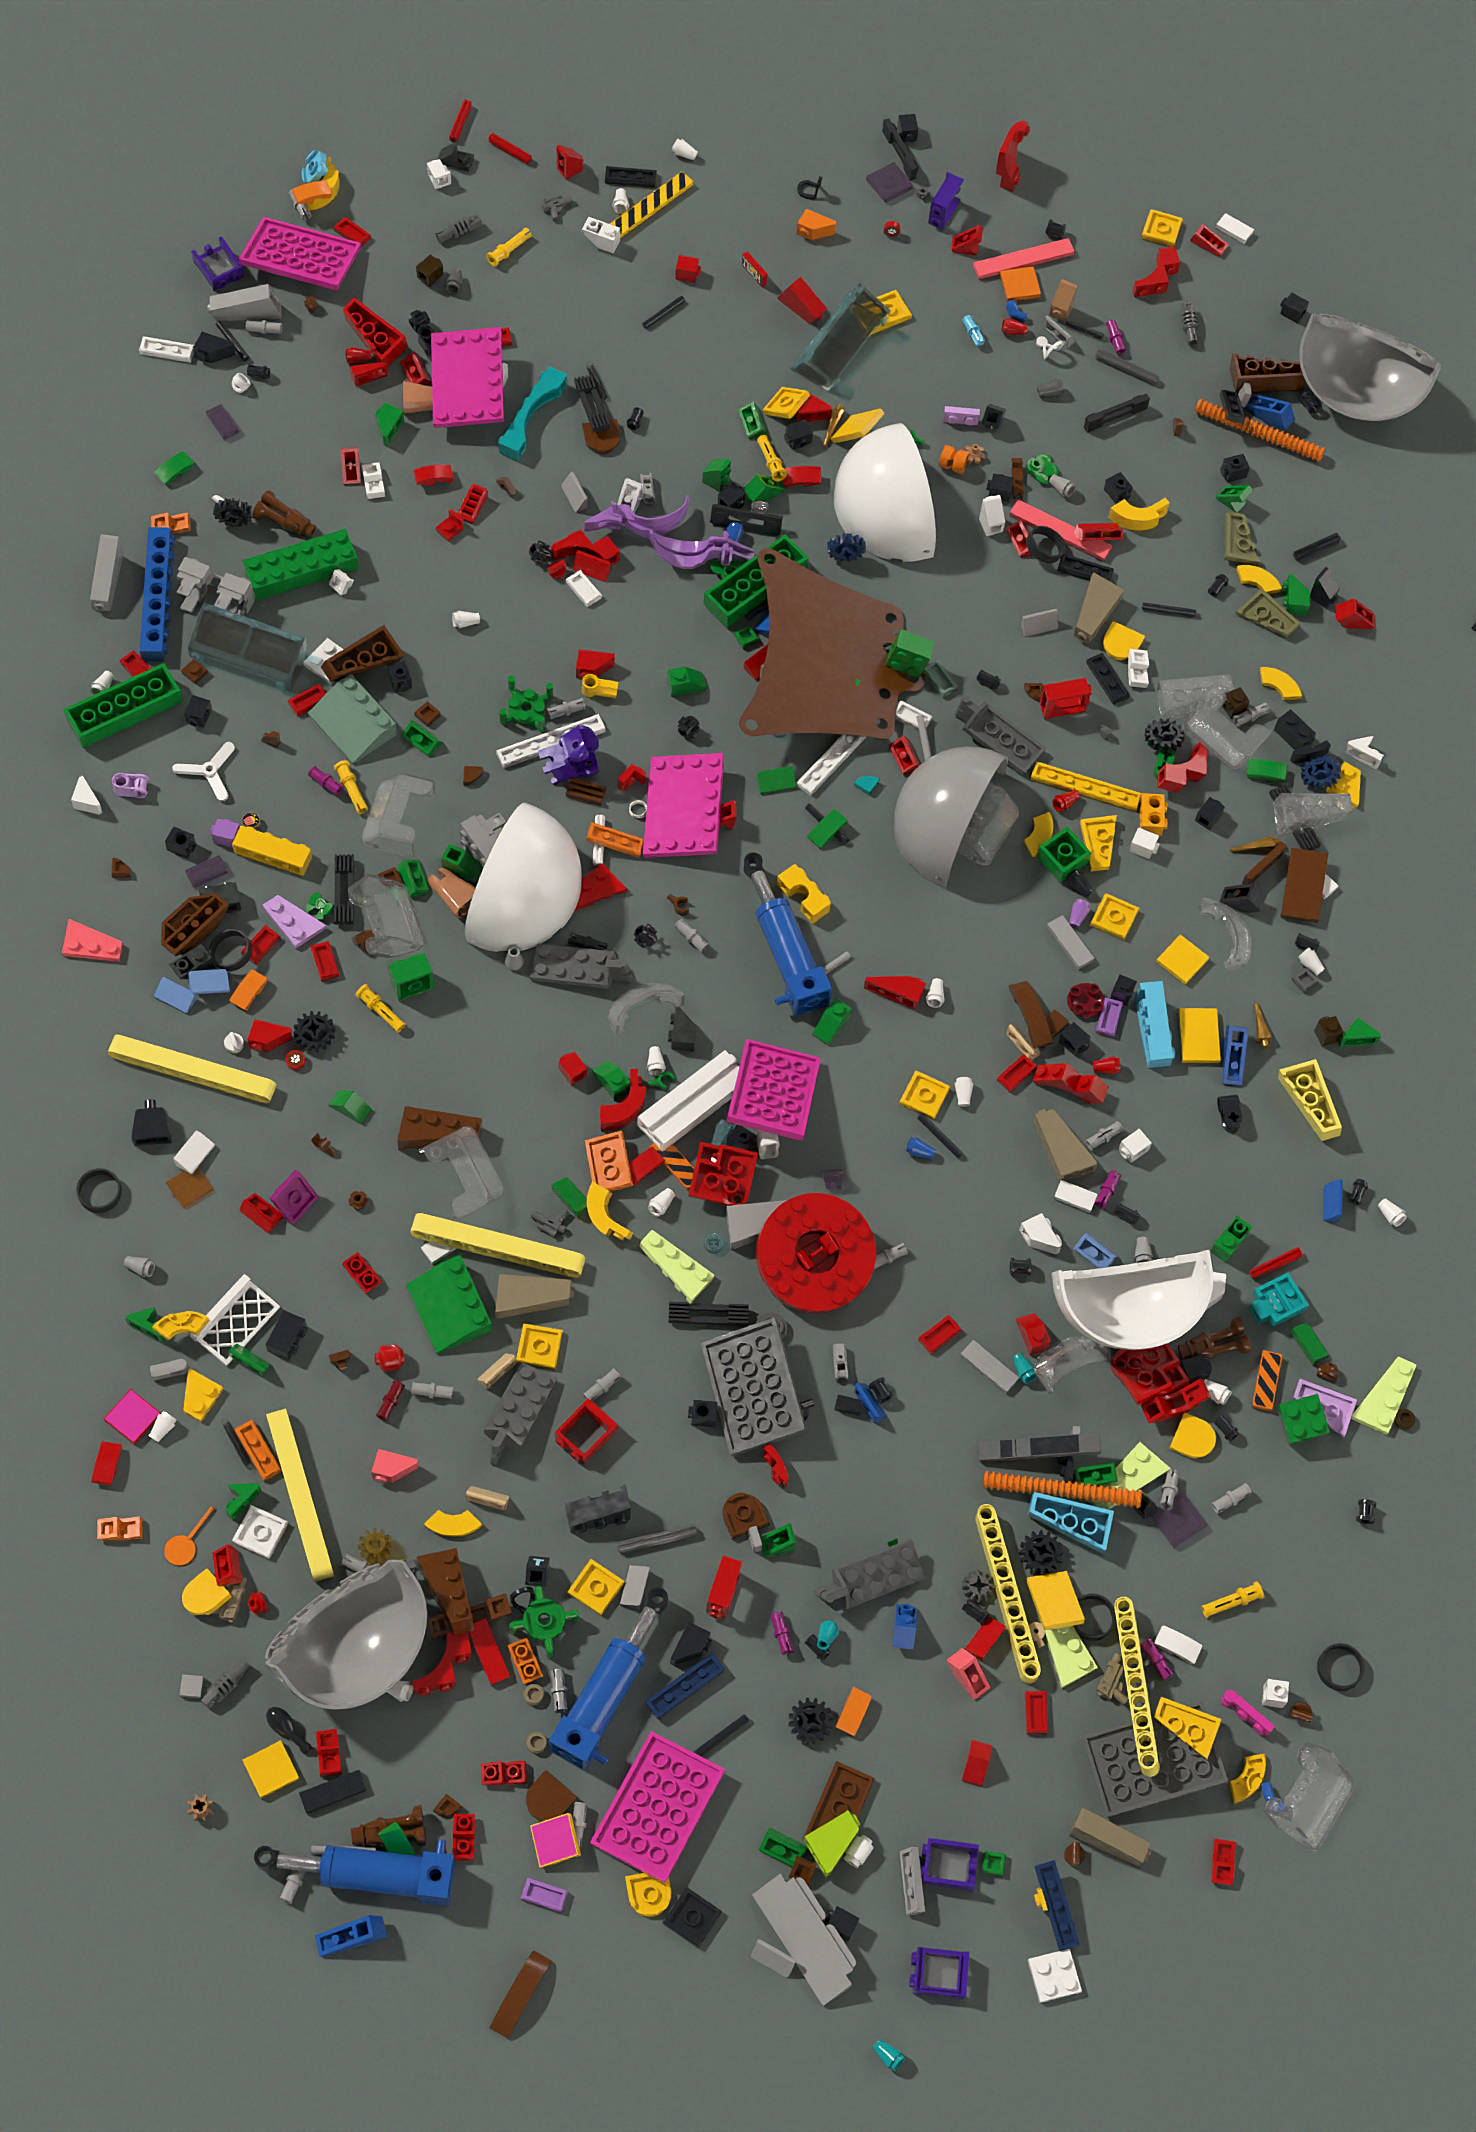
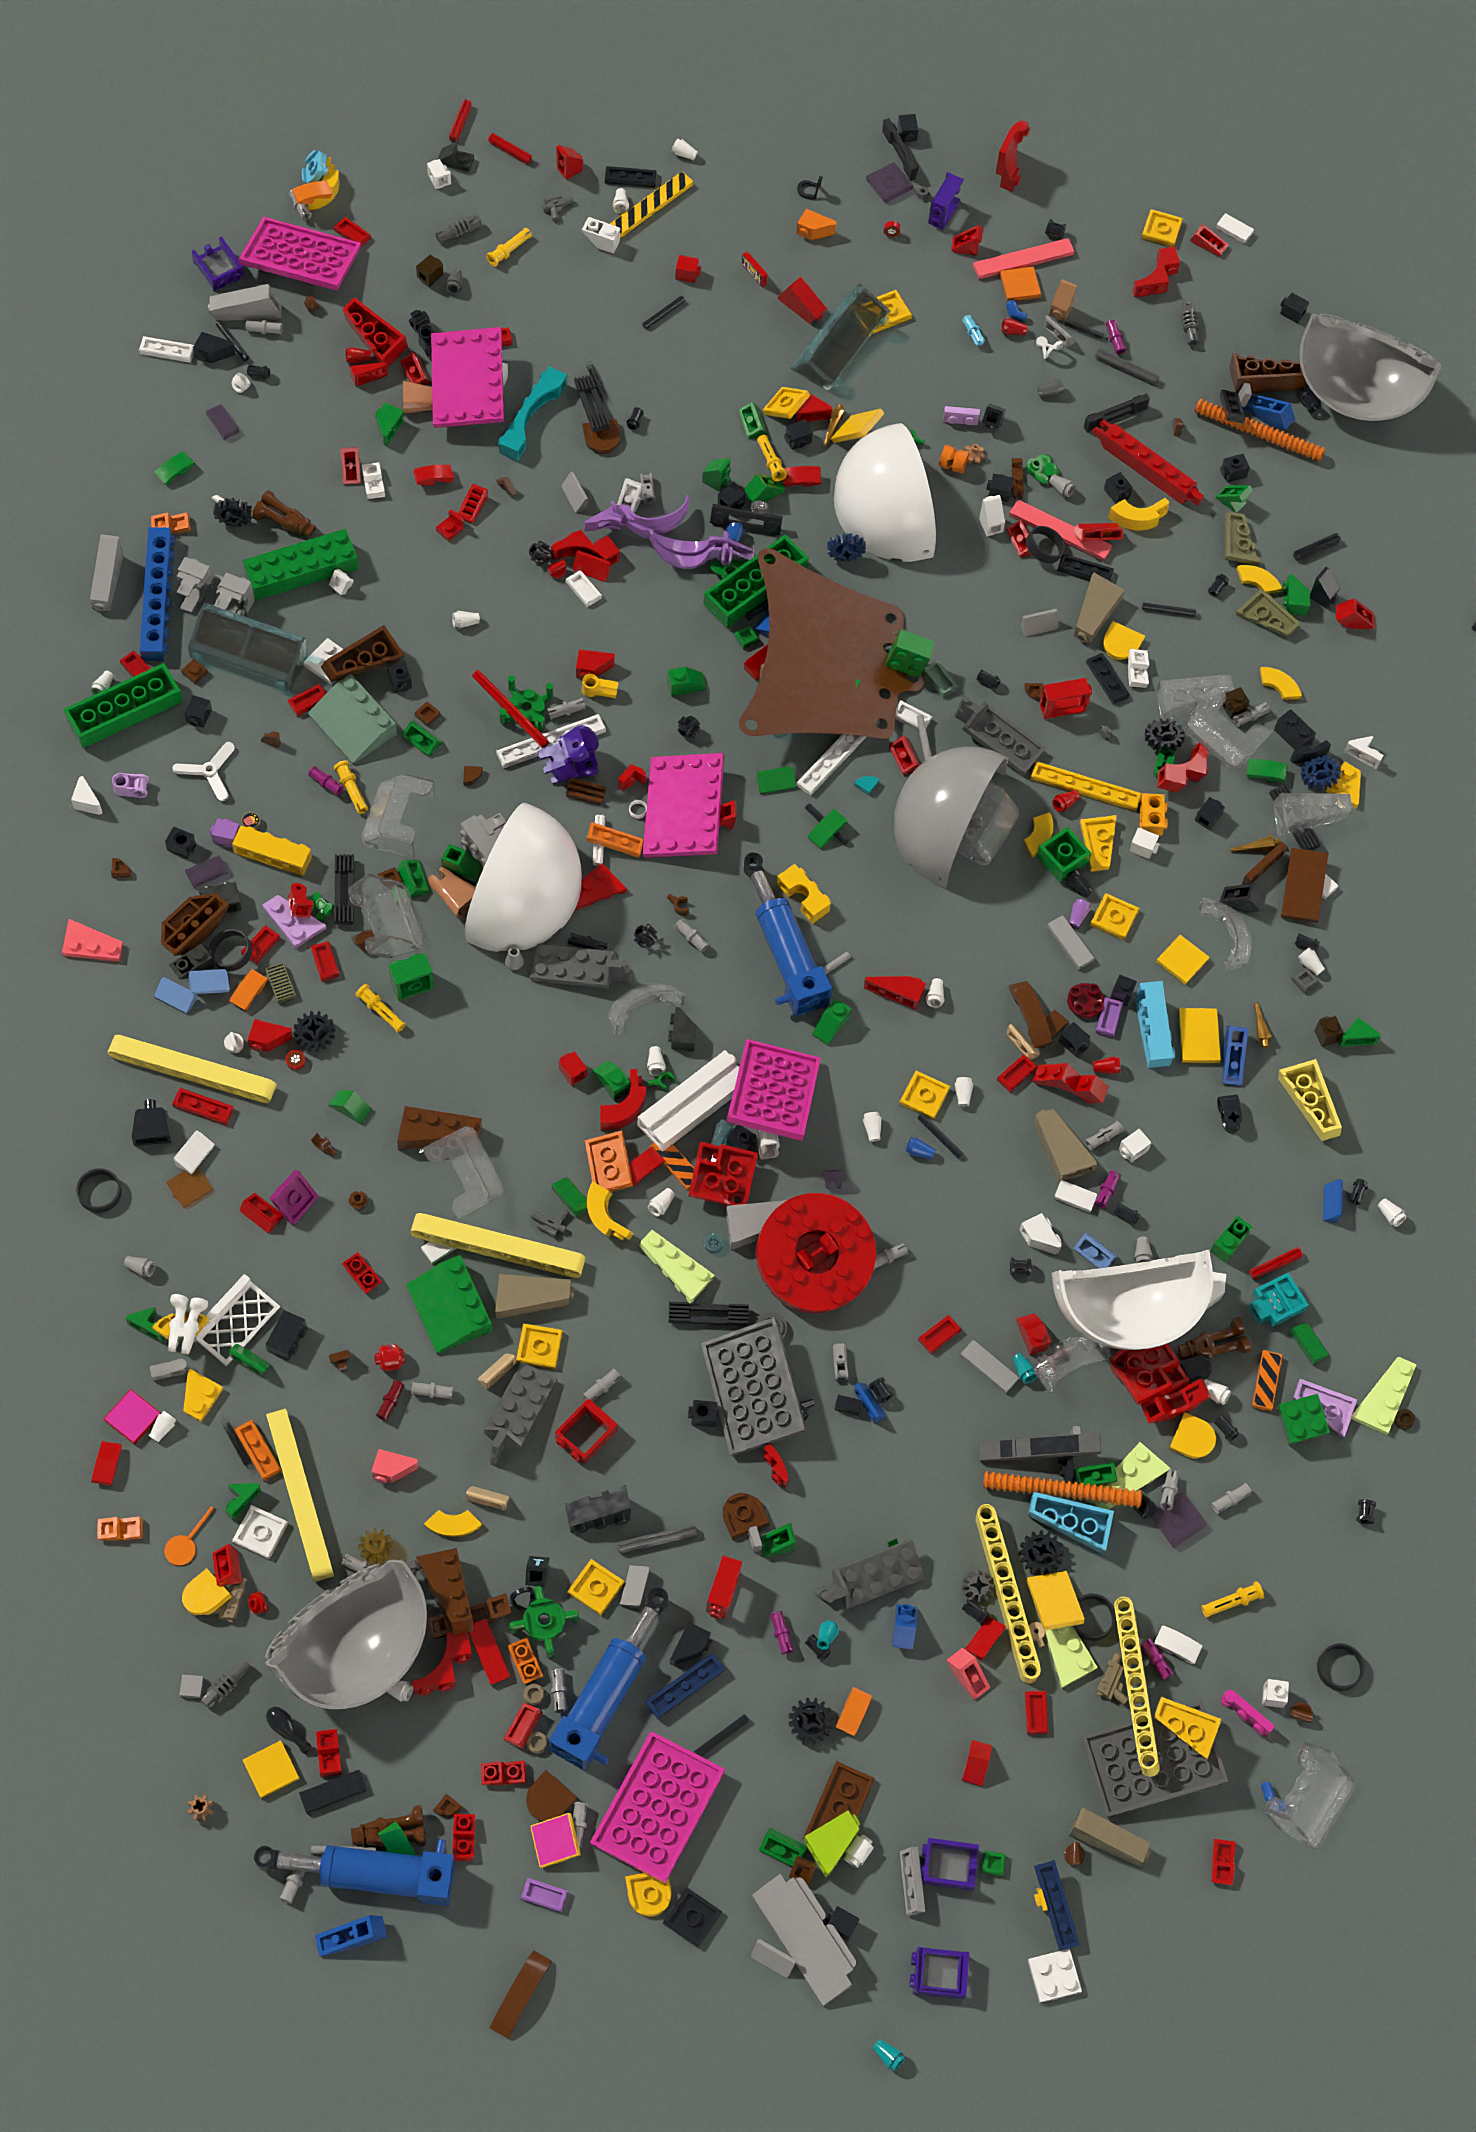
(188, 1329): none -> white piece
(203, 1106): none -> red tile
(280, 983): none -> tile
(298, 902): none -> red leg
(494, 692): none -> red axle
(523, 1725): none -> red tile
(872, 1123): none -> white cone
(1148, 463): none -> red hinge
(1250, 1778): yellow tile -> none
(1328, 1371): reddish brown plate -> none

